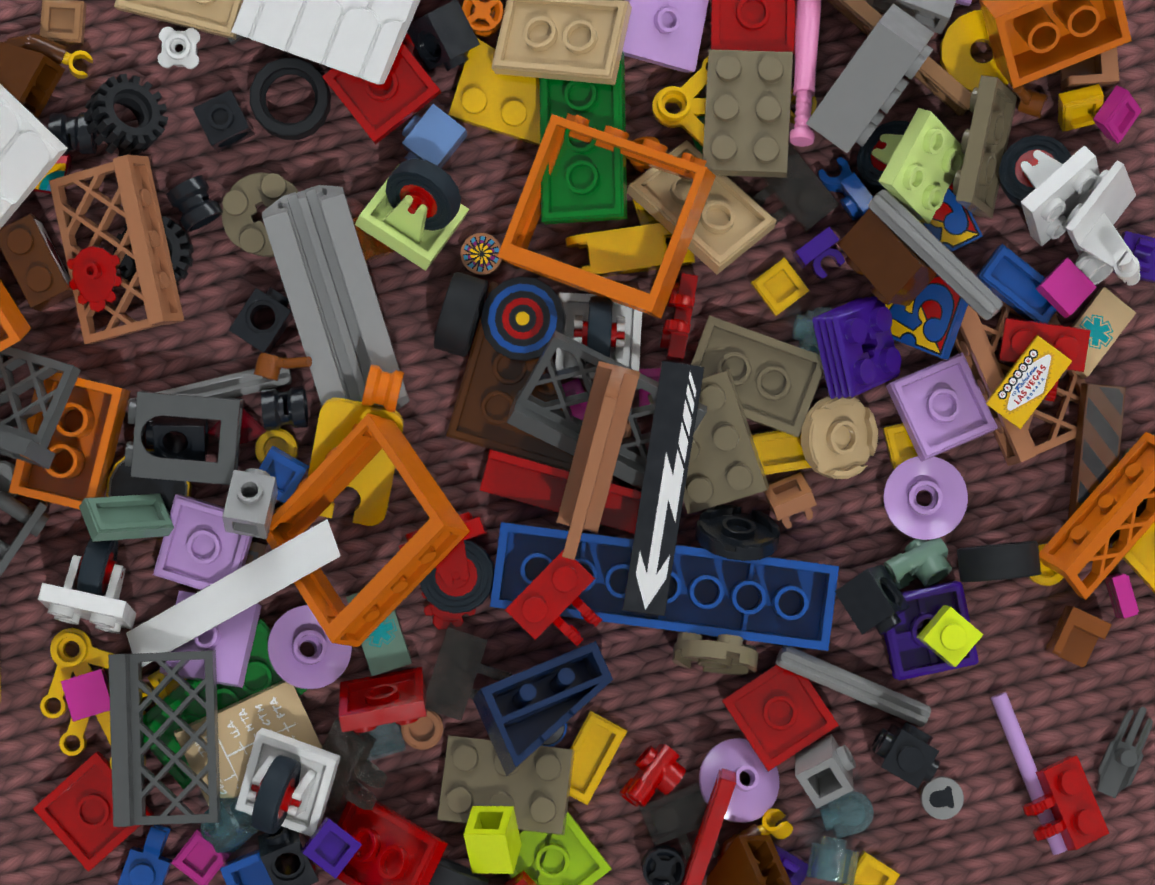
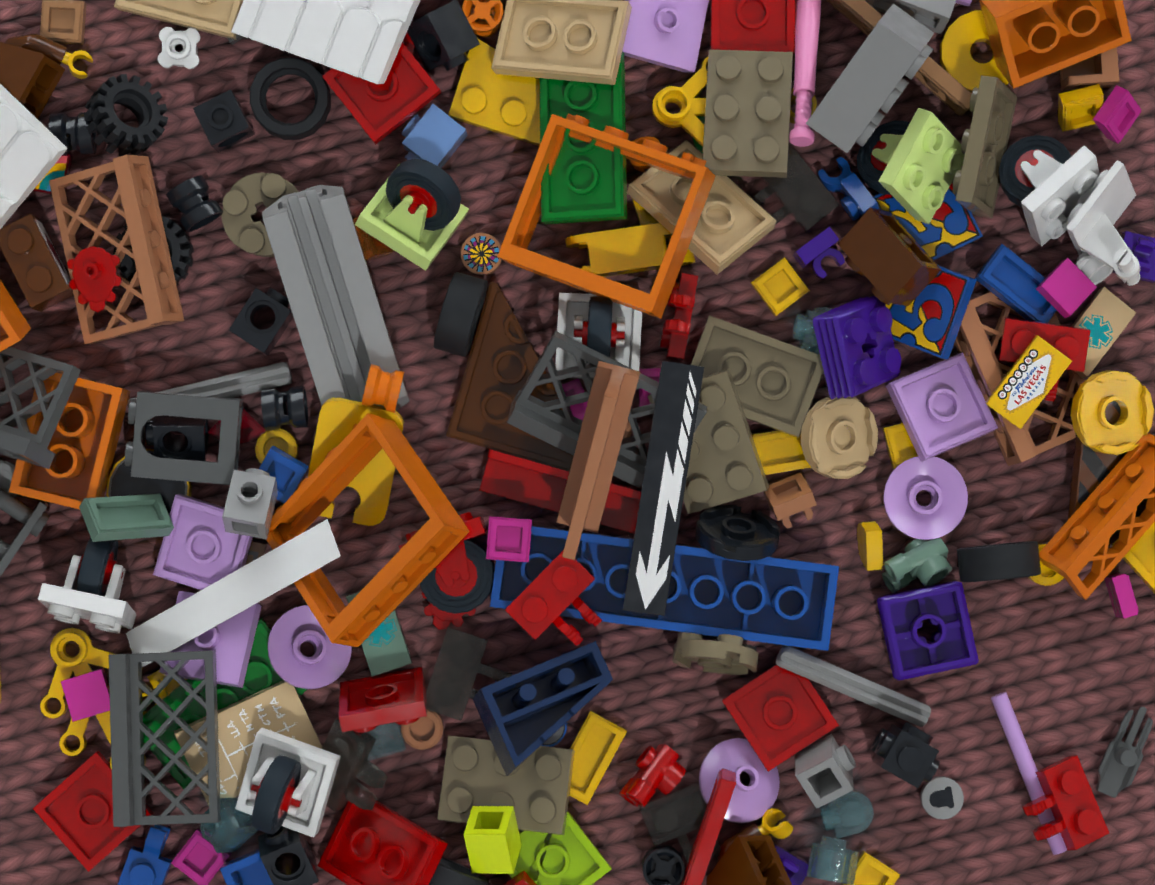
(270, 365): dark orange hand -> none
(331, 847): dark purple tile -> none
(509, 539): none -> dark pink tile
(522, 318): tile -> none
(870, 545): none -> yellow tile
(873, 600): black brick -> none
(935, 254): light grey axle -> none
(949, 635): neon yellow brick -> none
(1030, 101): dark orange hand -> none
(1076, 635): dark orange panel -> none
(1089, 412): none -> yellow tile

